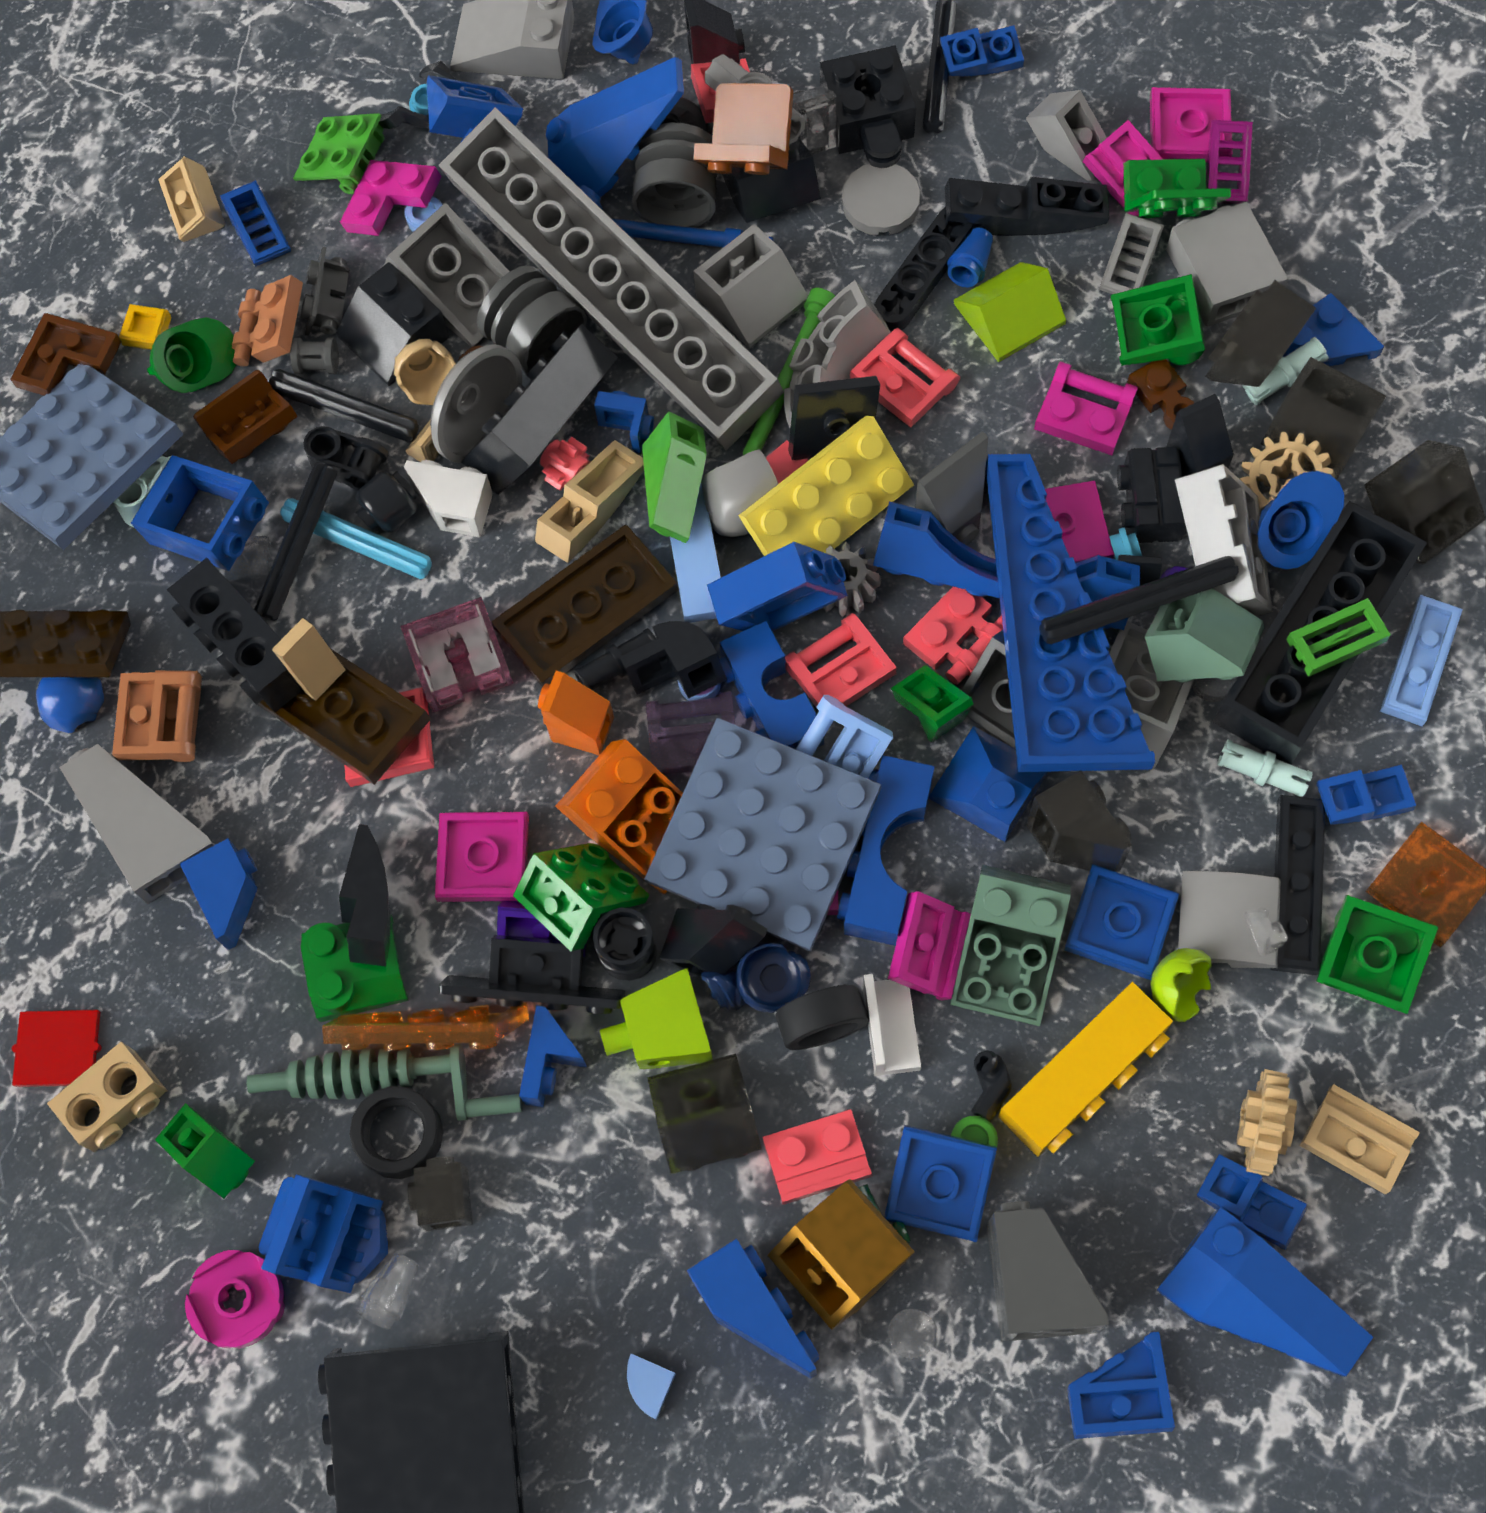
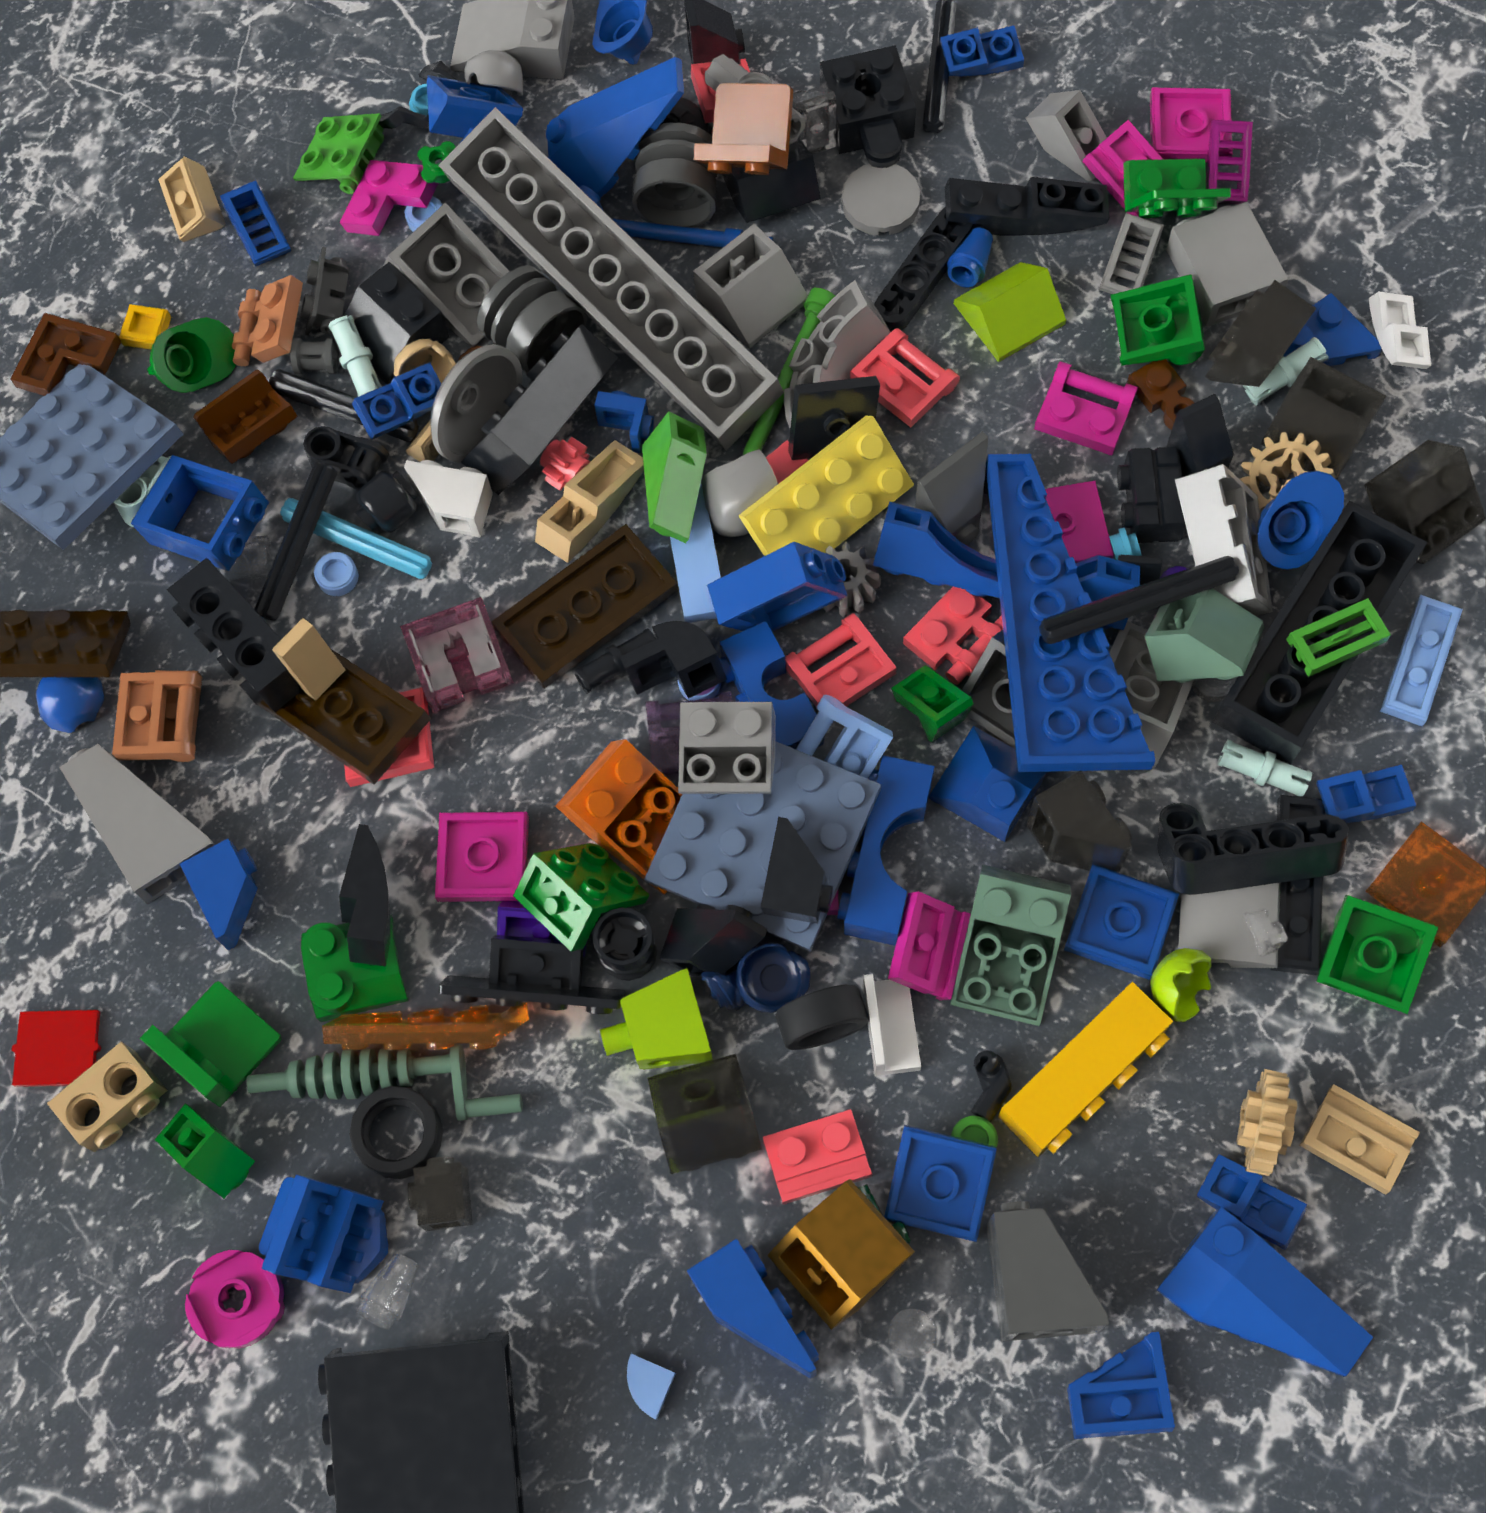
(215, 1043): none -> green bracket
(336, 574): none -> light blue tile
(354, 355): none -> light aqua pin
(398, 402): none -> blue slope
(428, 156): none -> green plate
(496, 70): none -> light grey hair
(546, 1046): blue slope -> none
(575, 714): orange slope -> none
(726, 747): none -> light grey slope
(794, 879): none -> black slope
(1249, 854): none -> black beam
(1397, 330): none -> white slope

